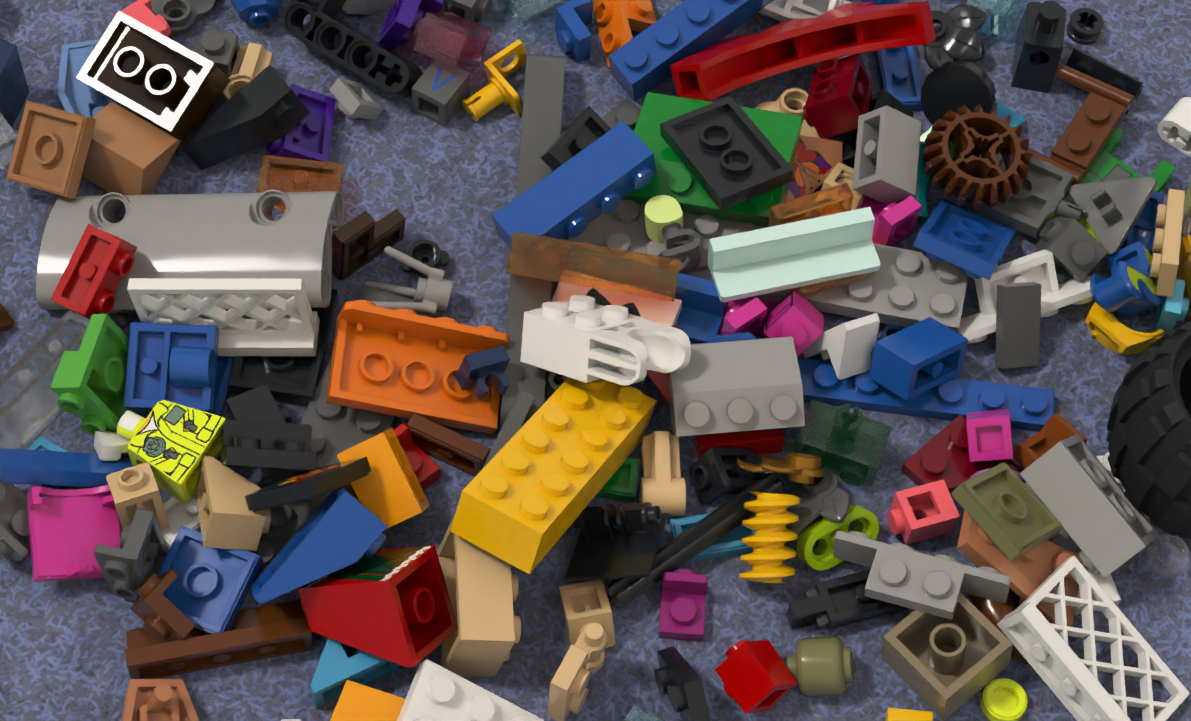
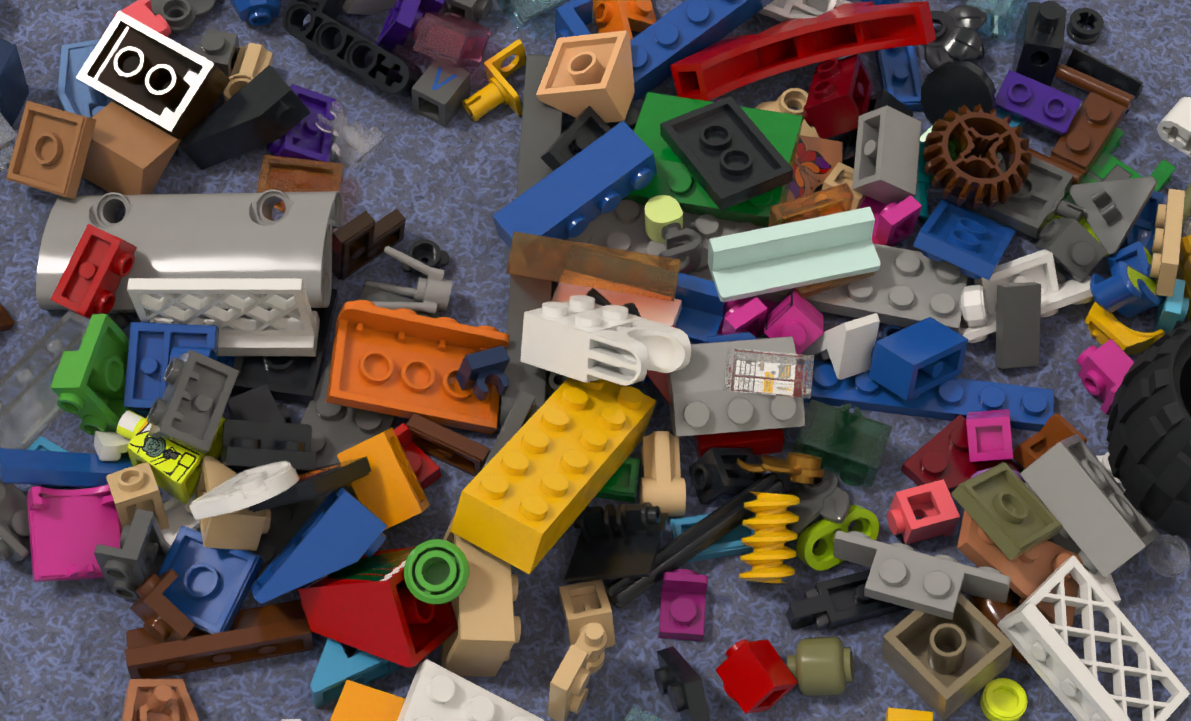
(192, 400): none -> dark grey bracket
(245, 490): none -> white tile
(353, 142): none -> clear piece
(355, 99): light grey plate -> none
(436, 571): none -> bright green brick
(591, 73): none -> light nougat slope
(768, 373): none -> clear tile
(974, 306): none -> white tile
(1037, 102): none -> dark purple bracket
(1104, 371): none -> dark pink brick

